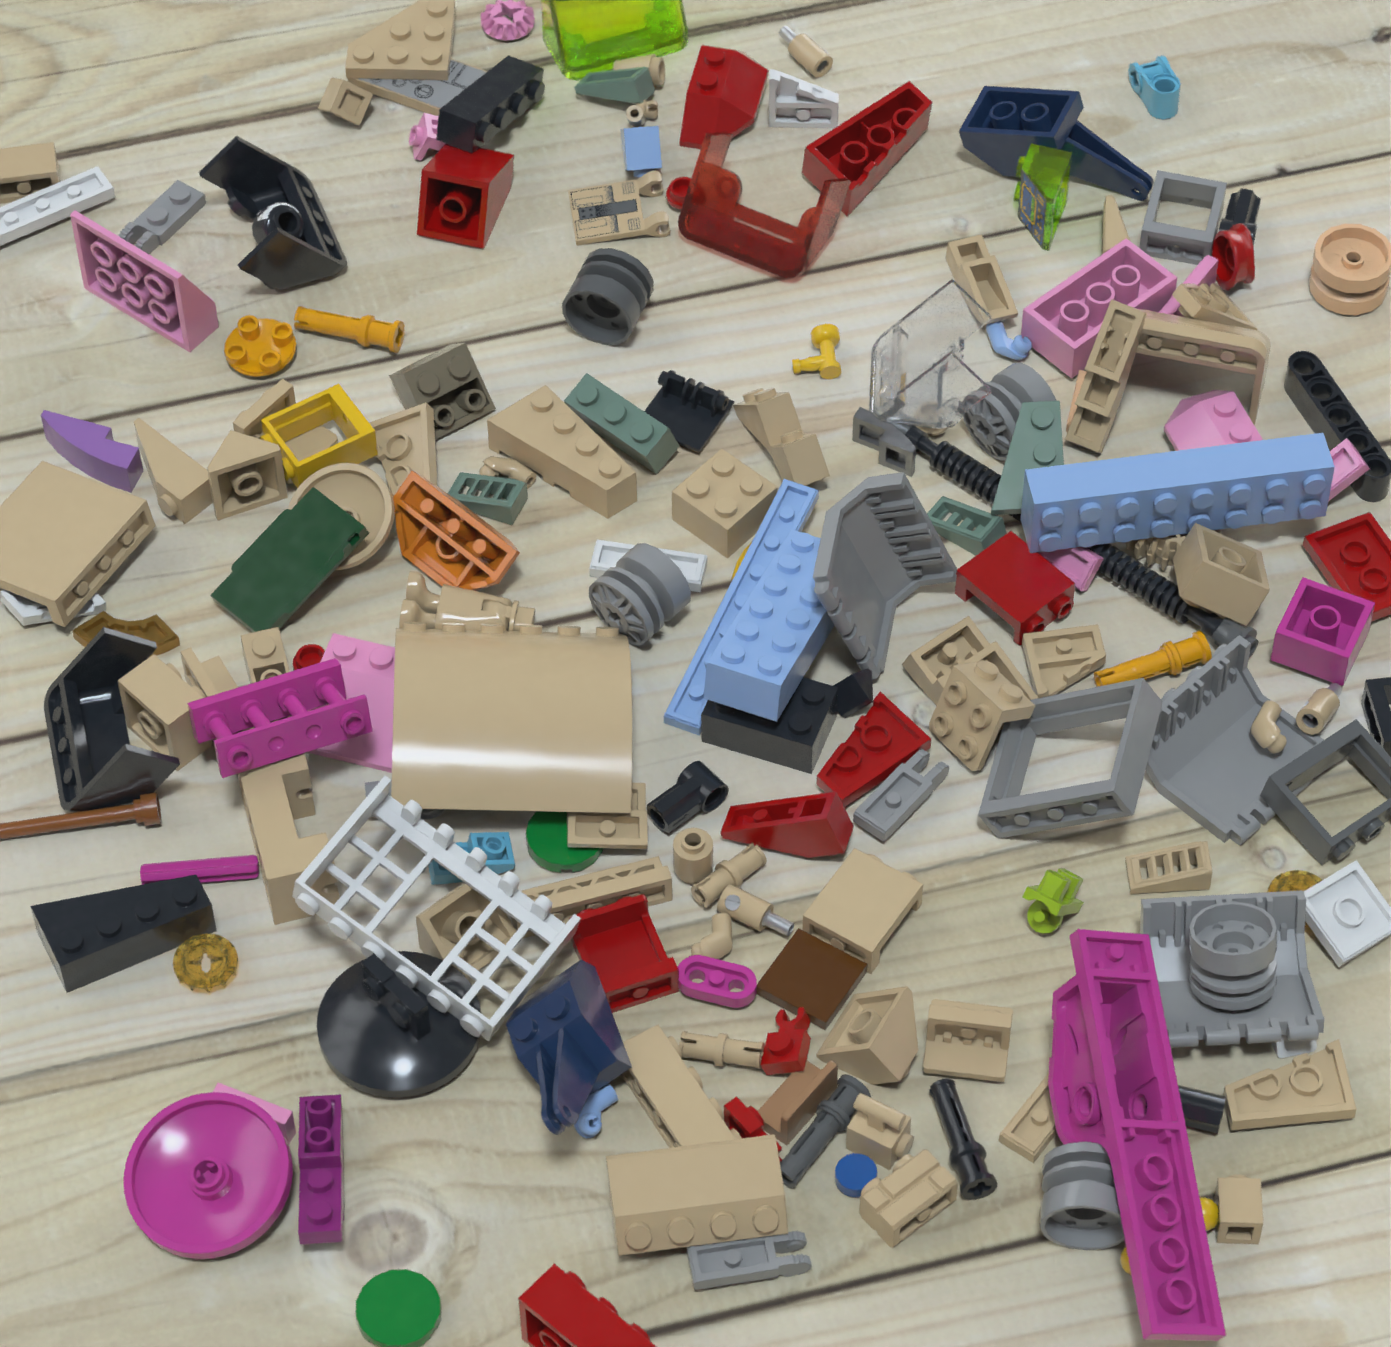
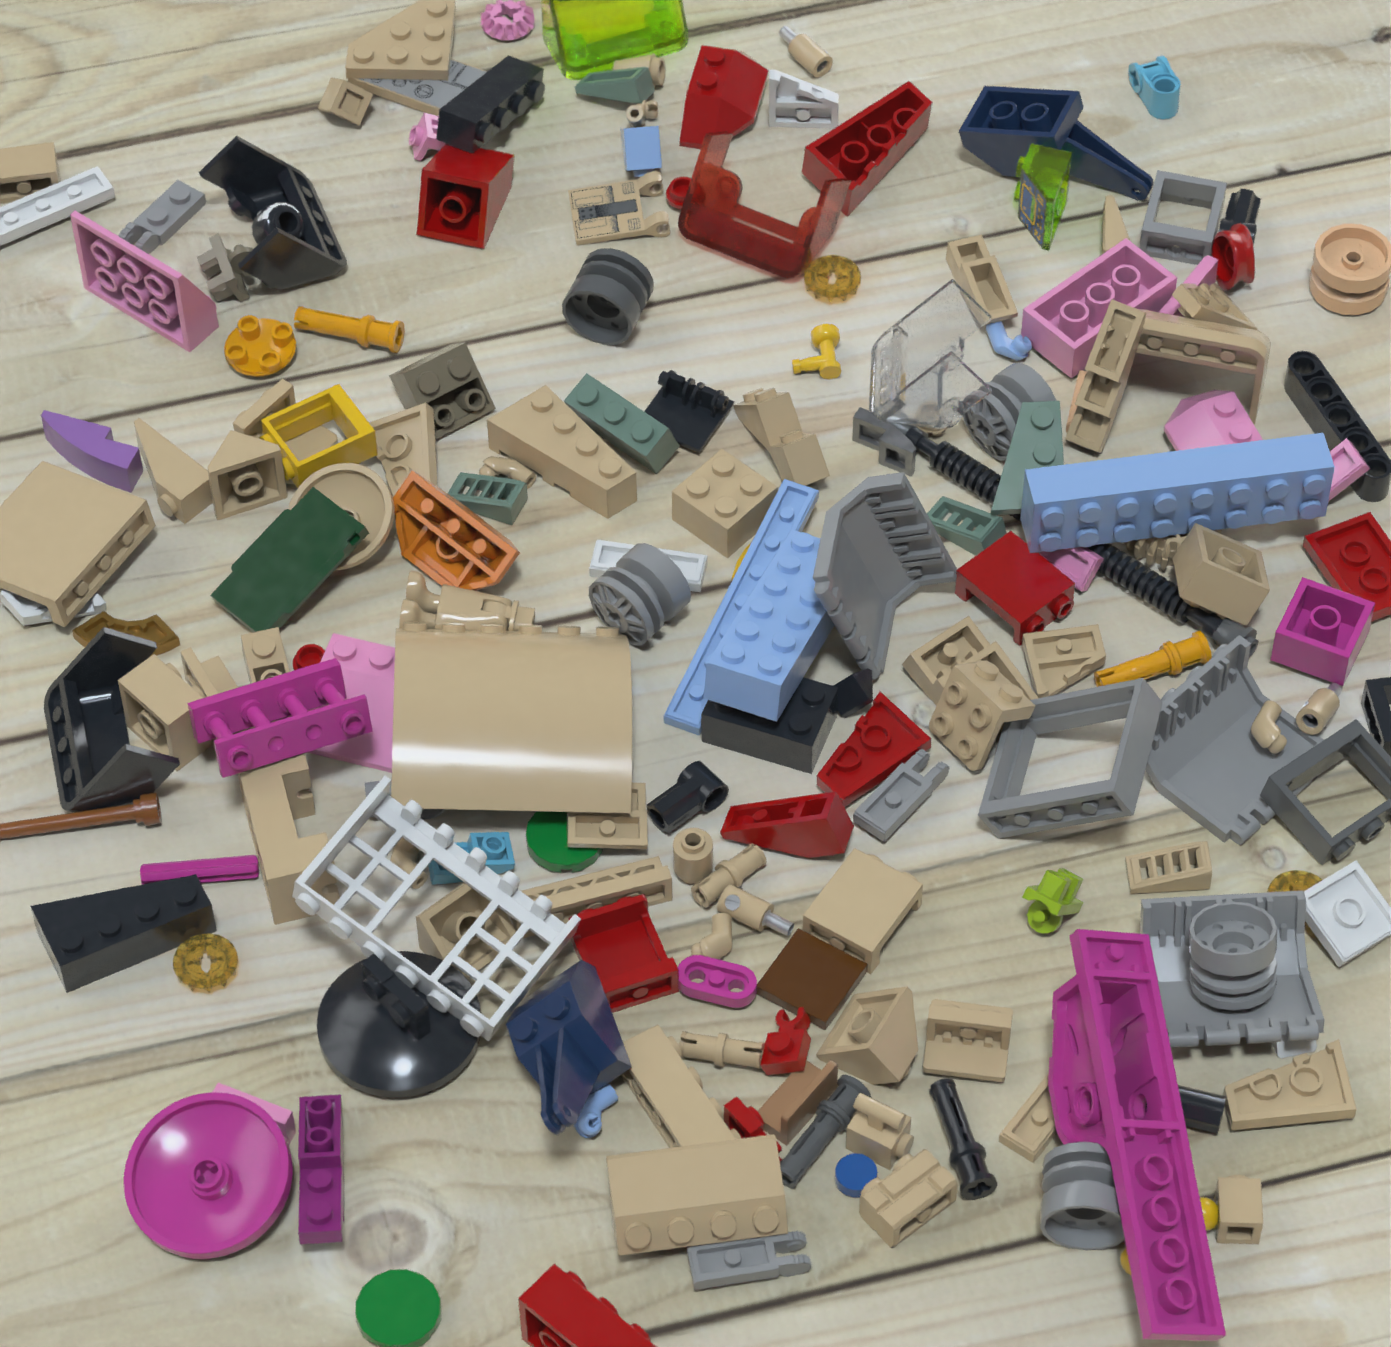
(225, 261): none -> dark tan hips
(405, 857): none -> tan arm
(821, 269): none -> clear yellow gear

